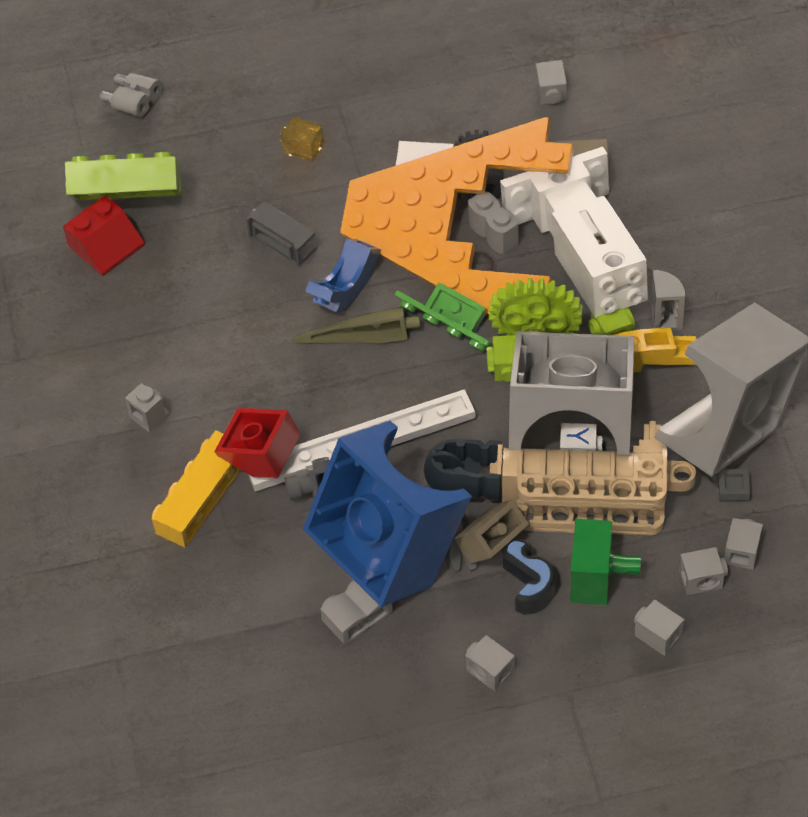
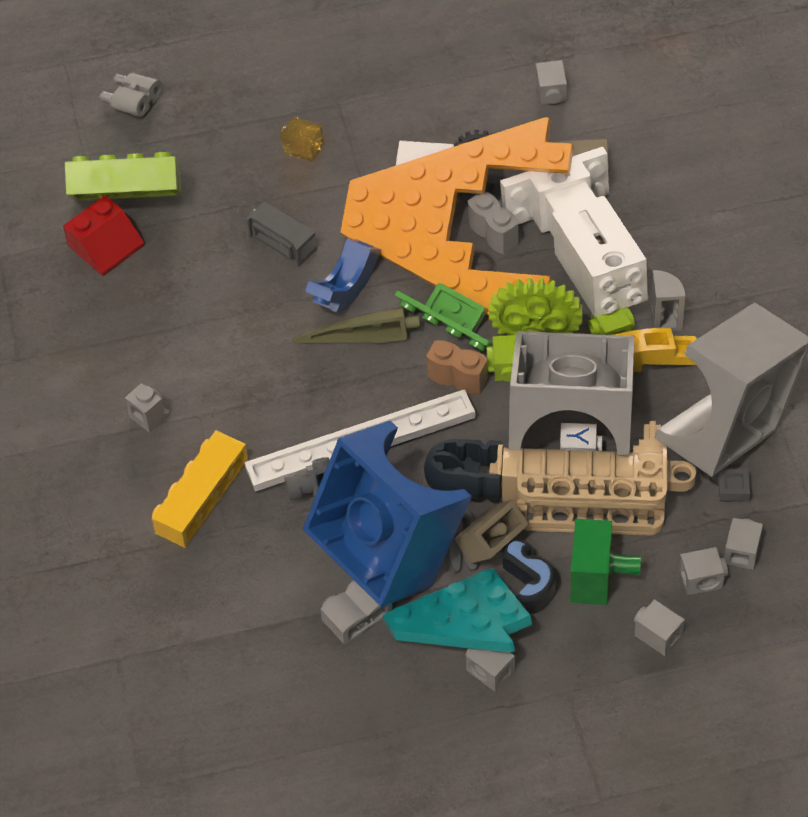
(259, 441): red slope -> none
(457, 367): none -> medium nougat brick
(465, 615): none -> teal wing

